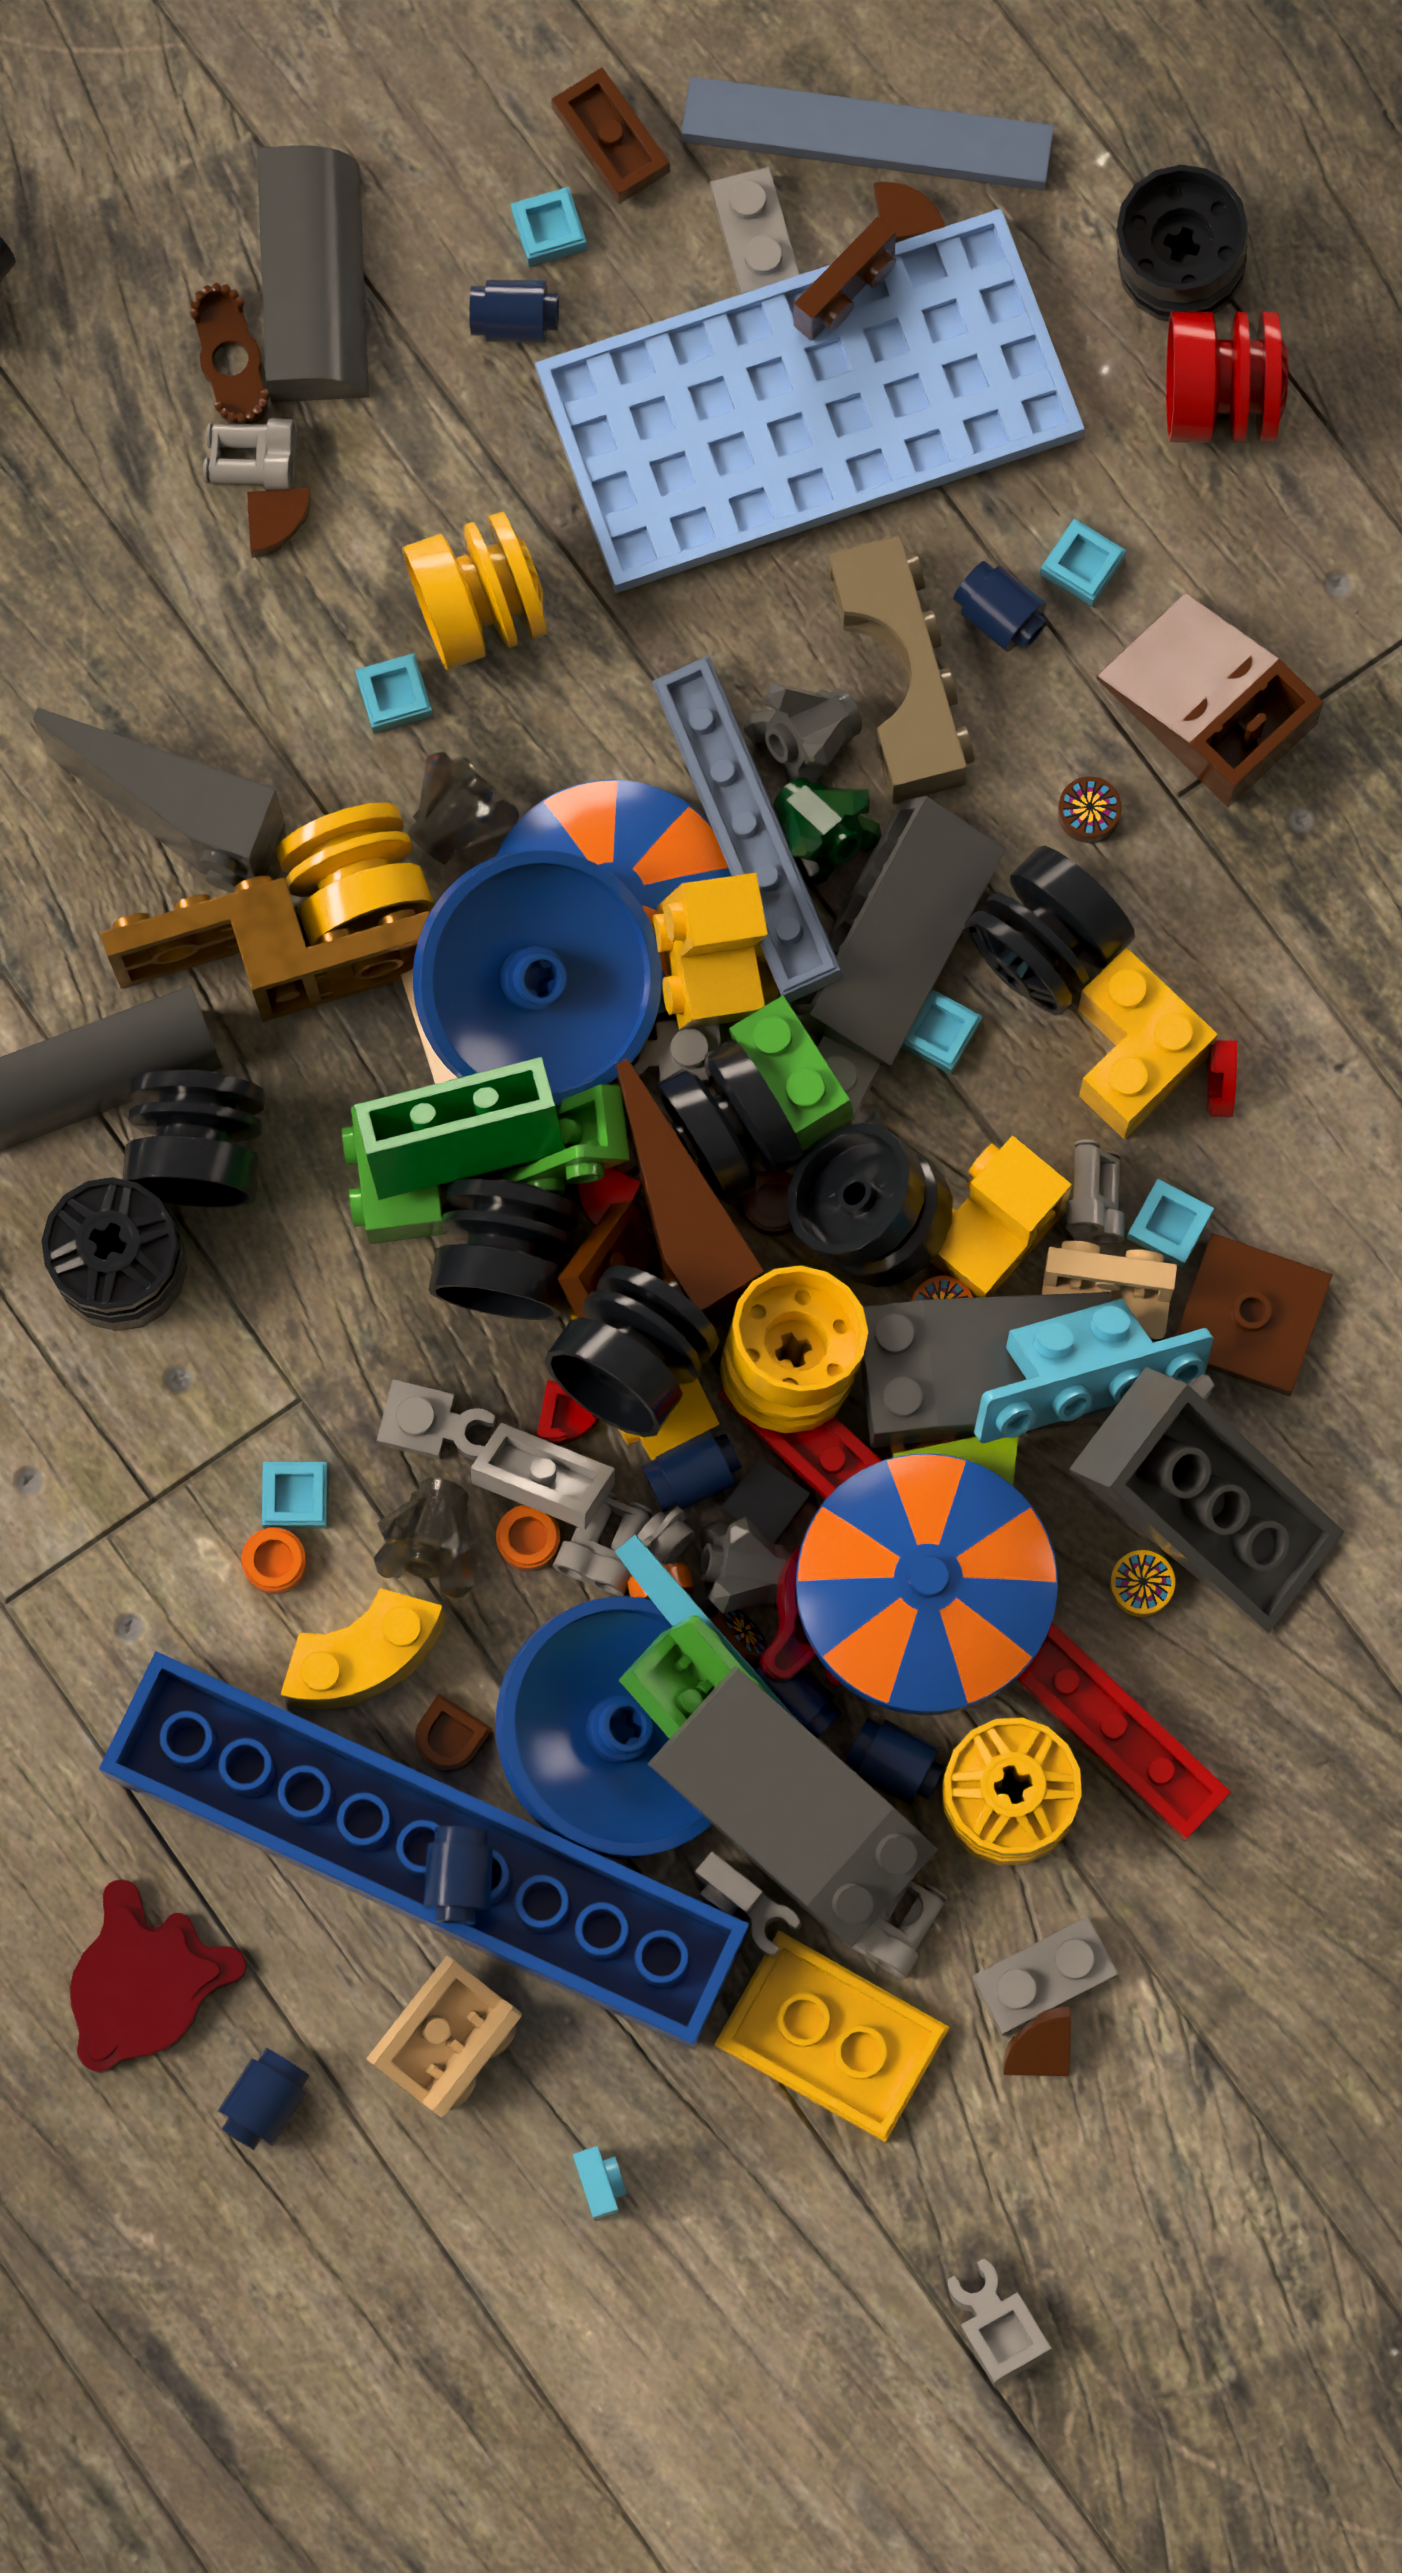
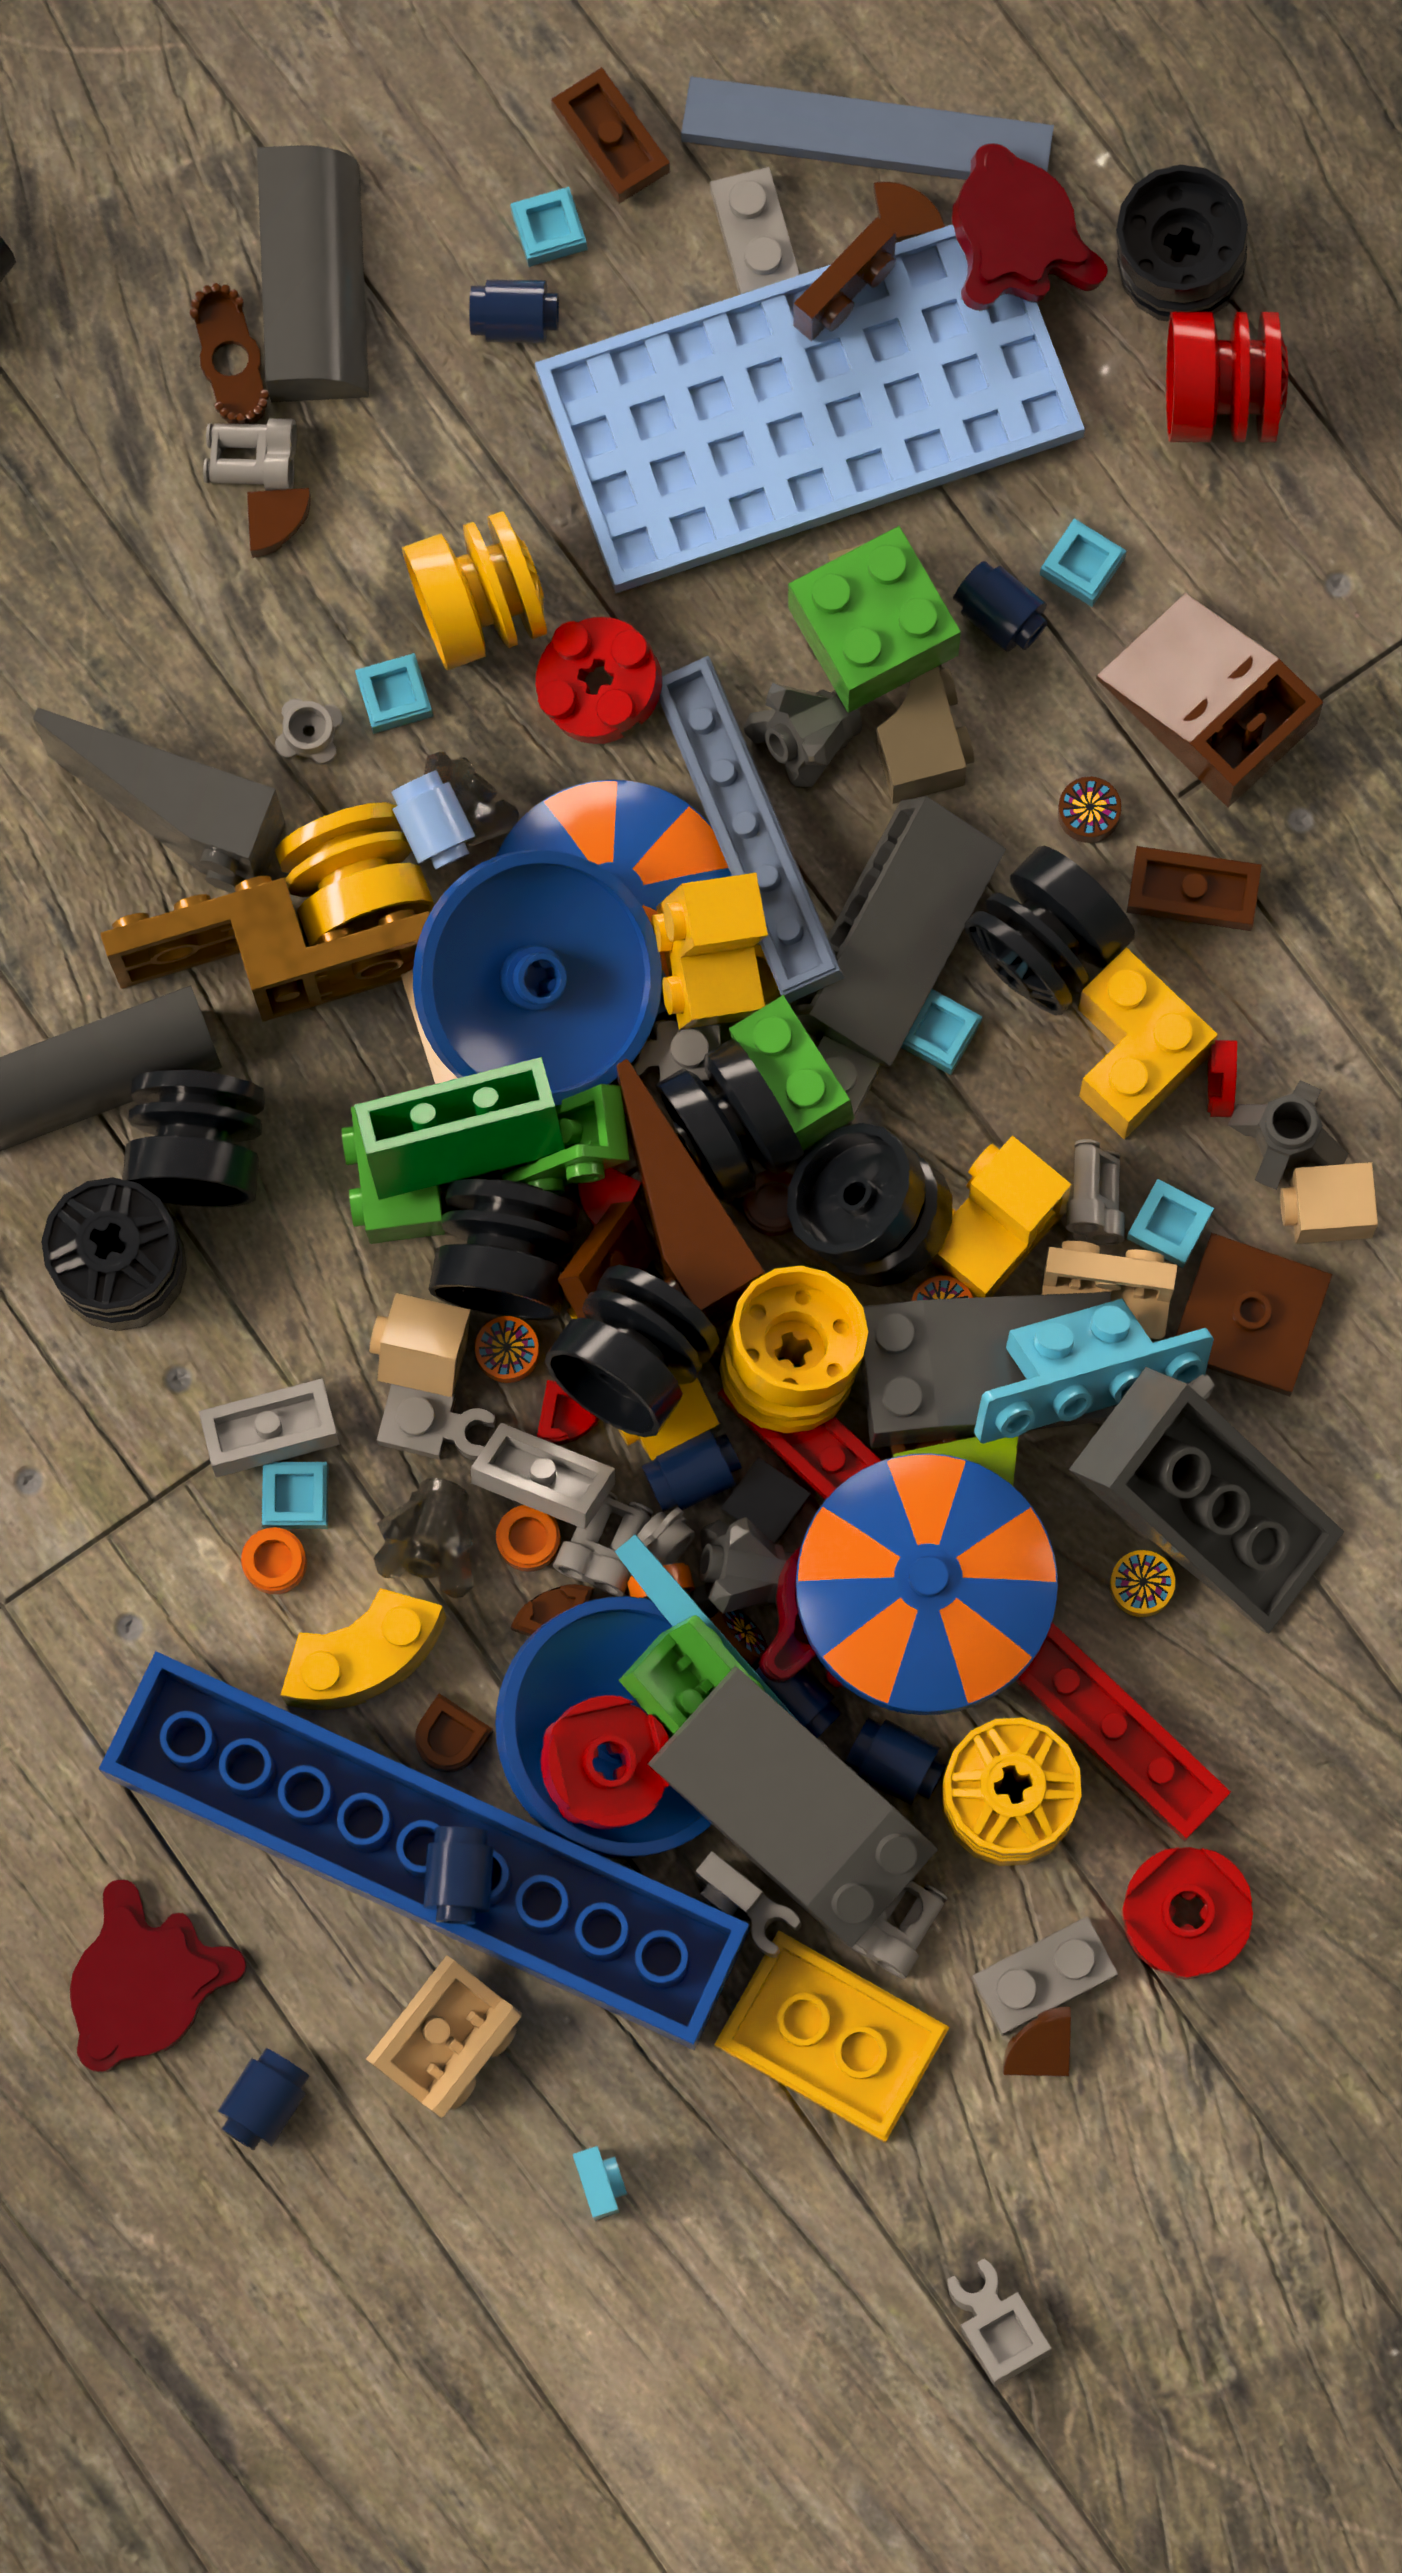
(269, 1427): none -> light grey plate
(298, 716): none -> light grey plate
(421, 1344): none -> tan brick
(432, 820): none -> light blue brick
(507, 1349): none -> tile
(549, 1605): none -> reddish brown tile
(569, 1769): none -> red plate
(617, 707): none -> red plate
(824, 825): dark green rock -> none
(873, 619): none -> bright green brick
(1017, 231): none -> dark red tile
(1187, 1874): none -> red plate
(1194, 888): none -> reddish brown plate
(1288, 1133): none -> dark grey rock
(1330, 1203): none -> tan brick

